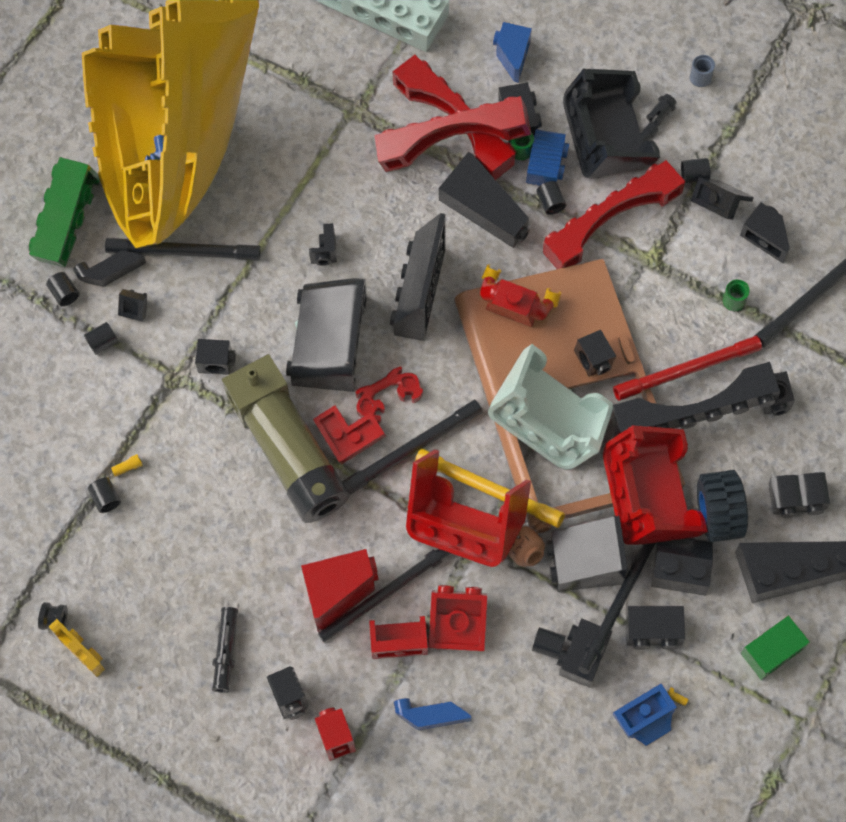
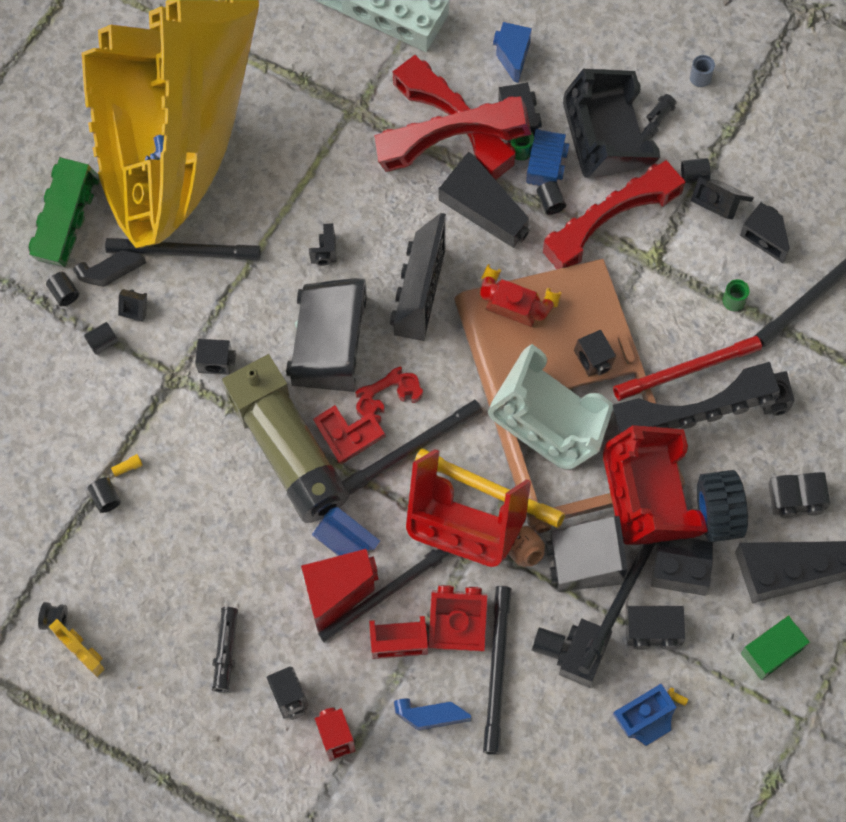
(343, 533): none -> blue panel
(492, 730): none -> black piece

